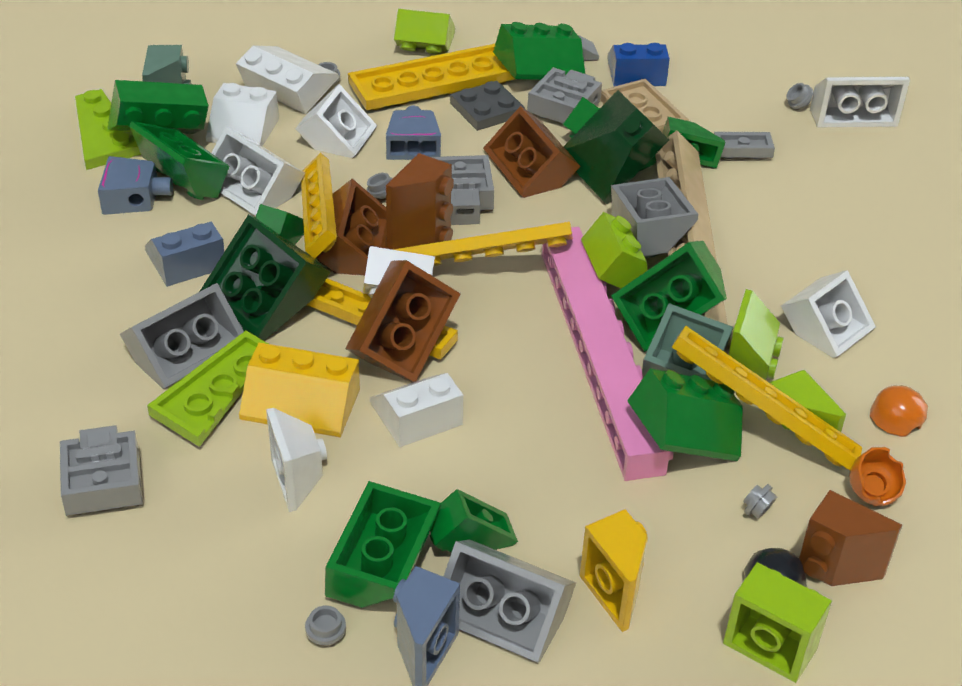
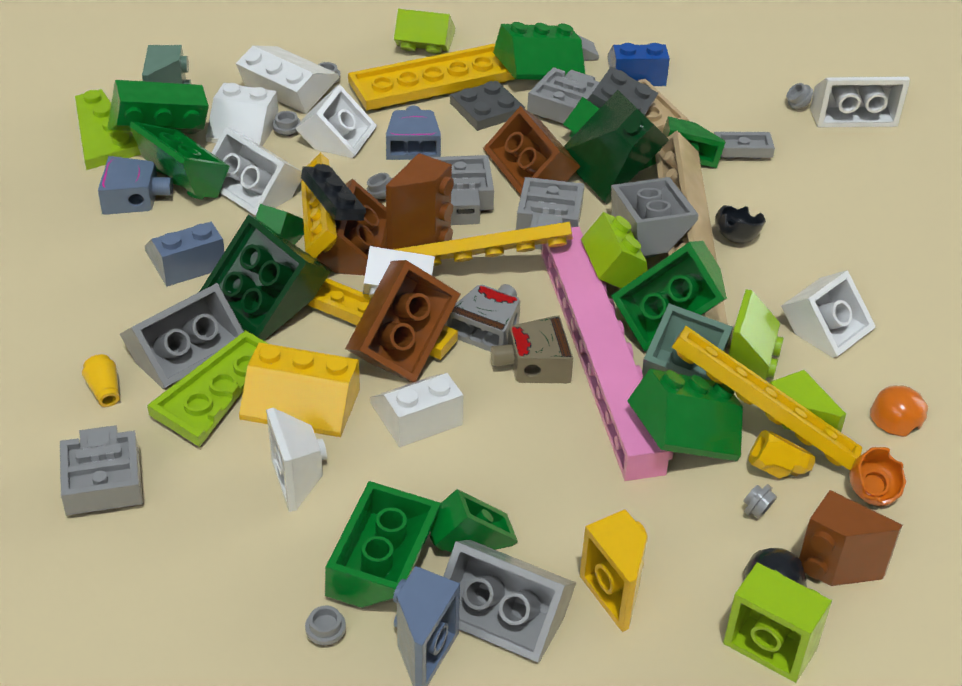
(101, 377): none -> yellow cone
(285, 123): none -> light grey plate
(333, 193): none -> black plate
(486, 316): none -> light grey torso
(536, 352): none -> dark tan torso
(549, 203): none -> light grey piece
(637, 93): none -> dark grey plate
(738, 224): none -> black hair
(780, 456): none -> yellow rock

